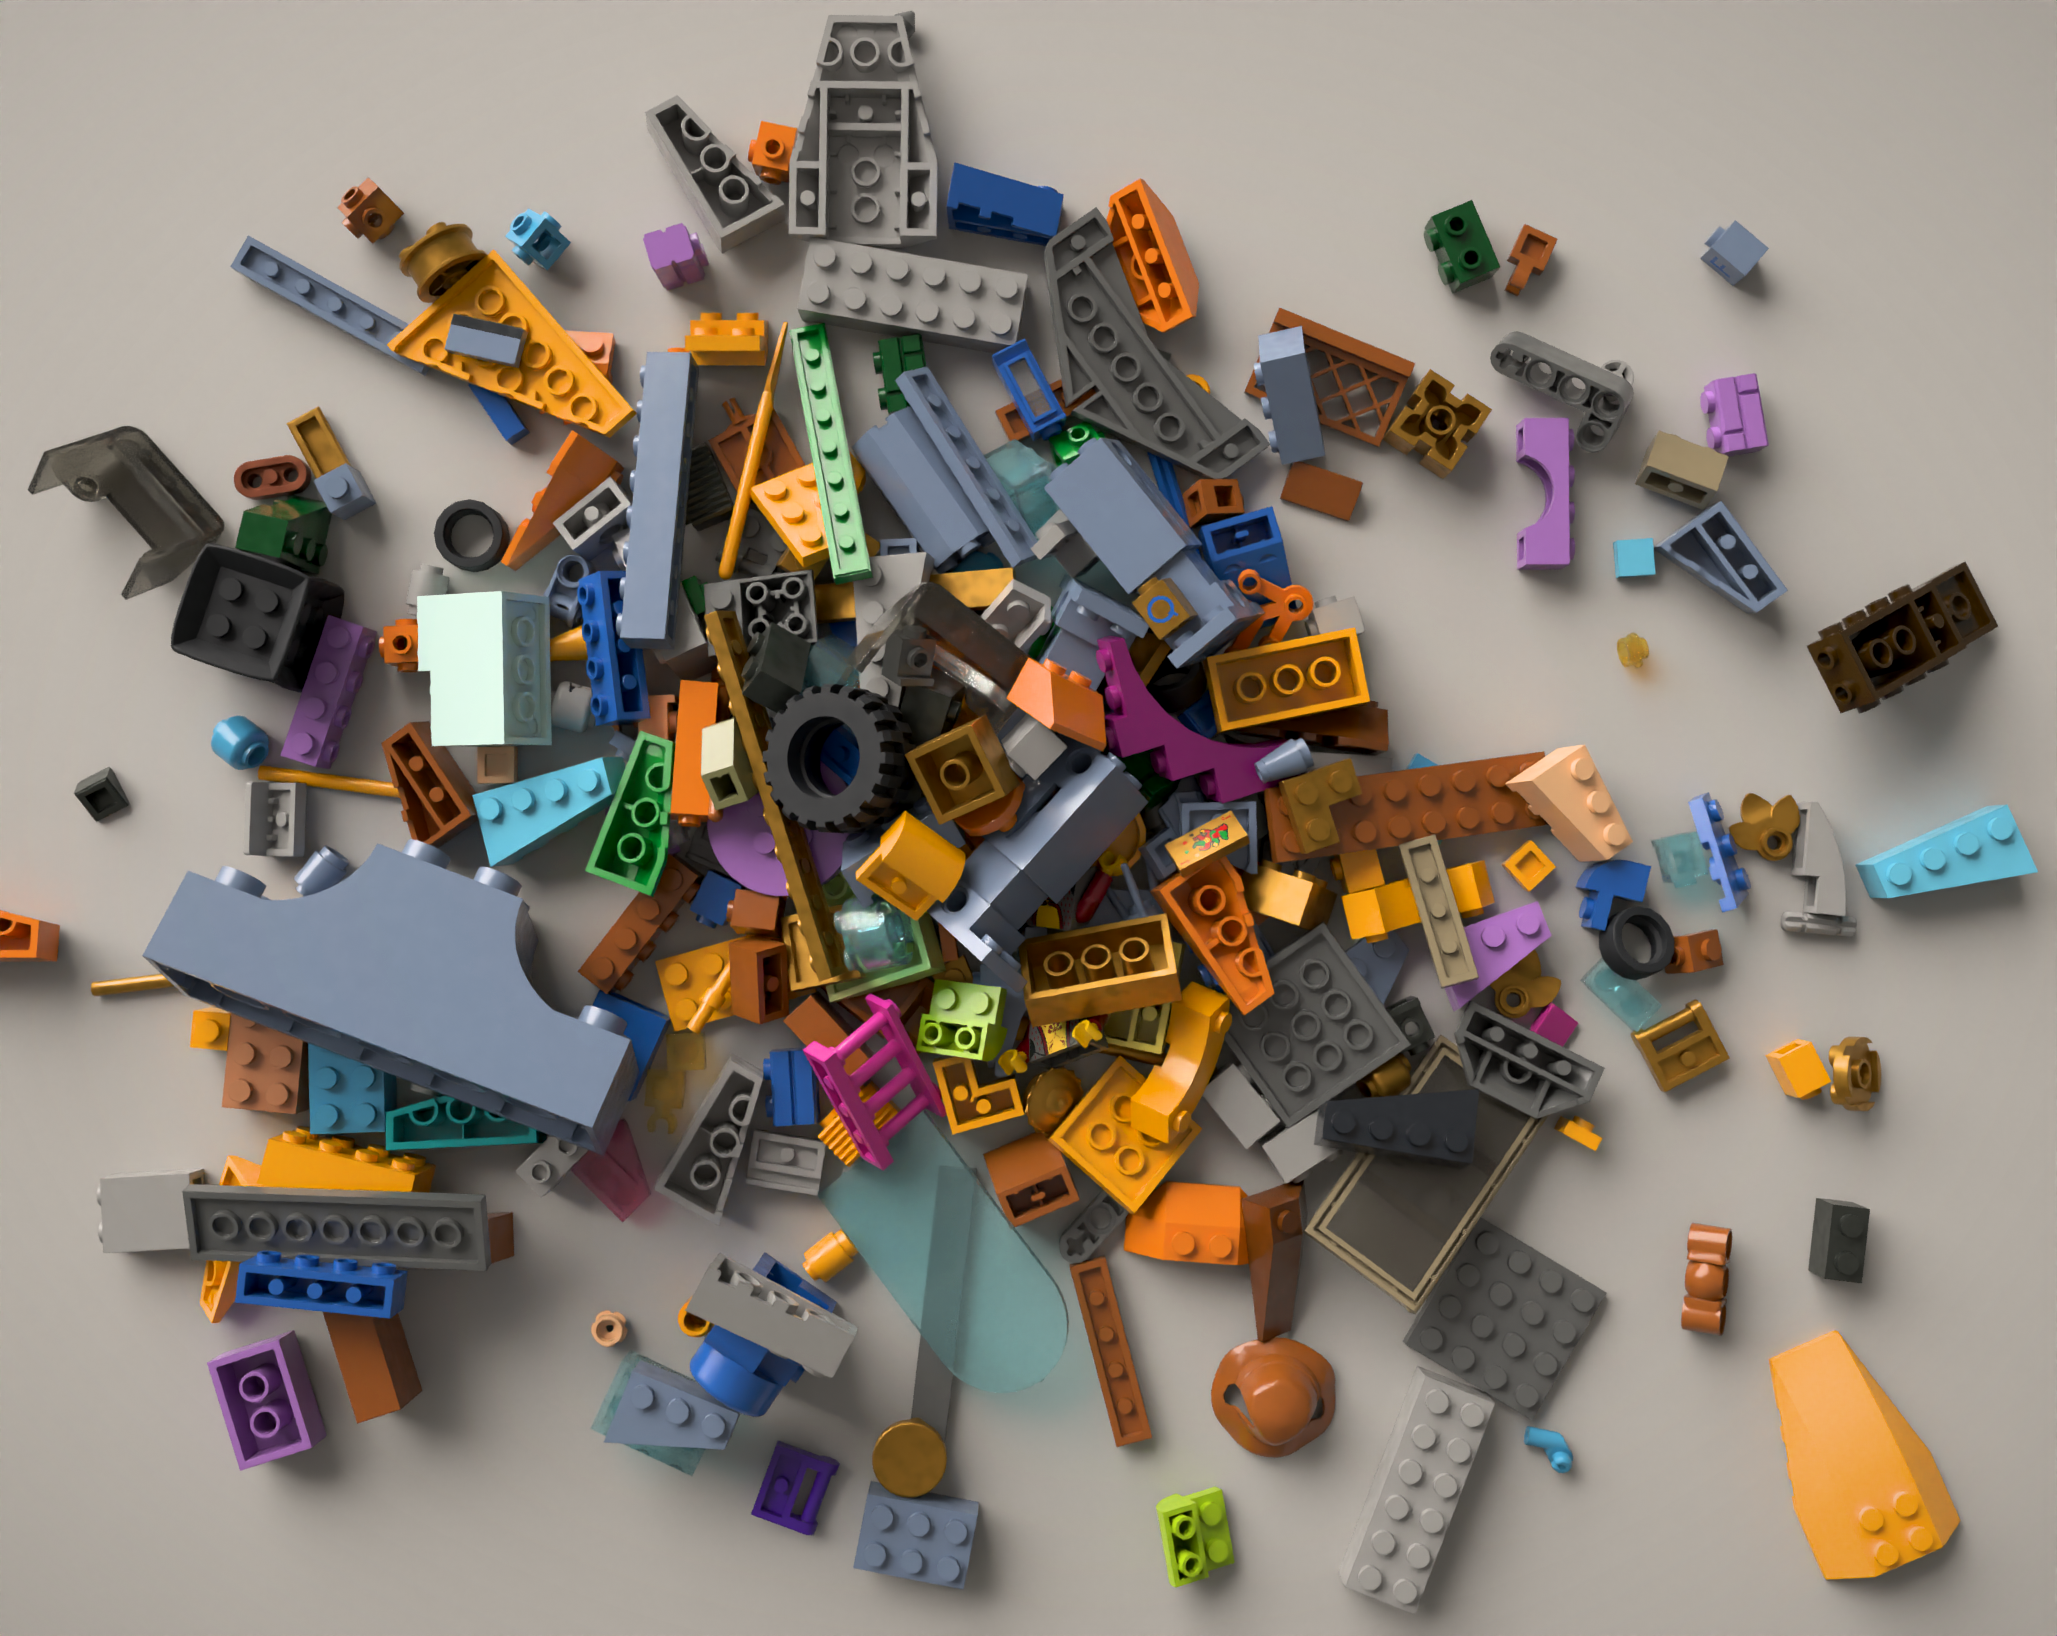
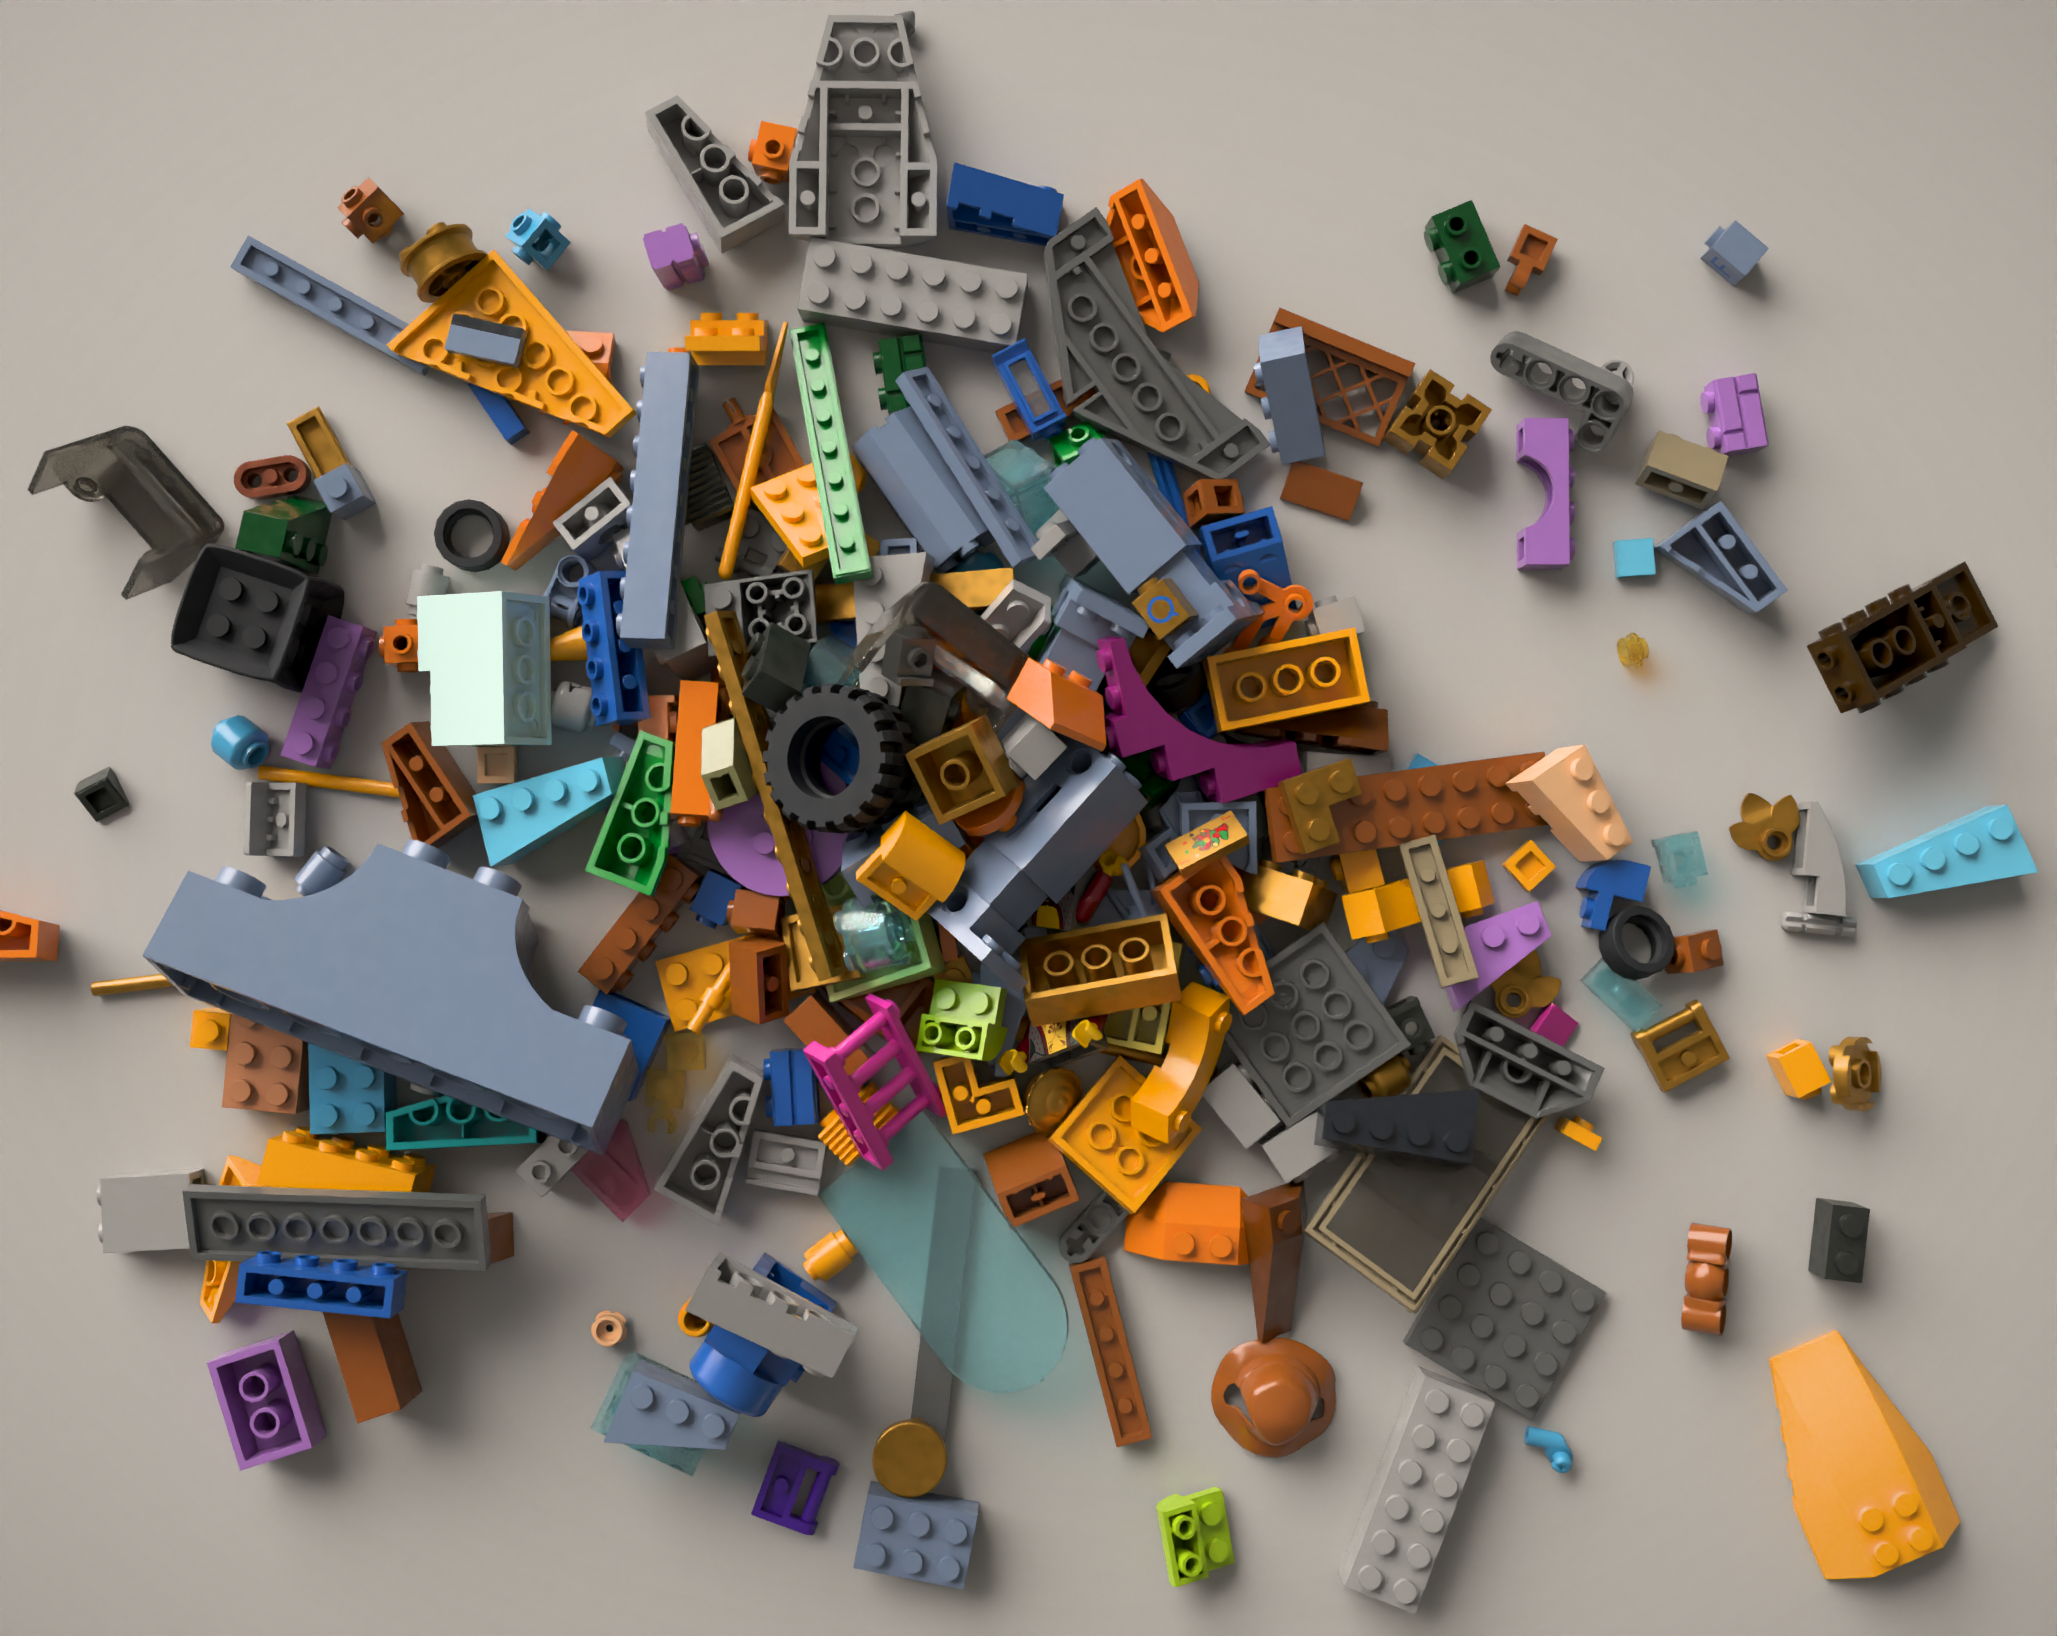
(1285, 761): sand blue cone -> none
(1723, 866): wing -> none

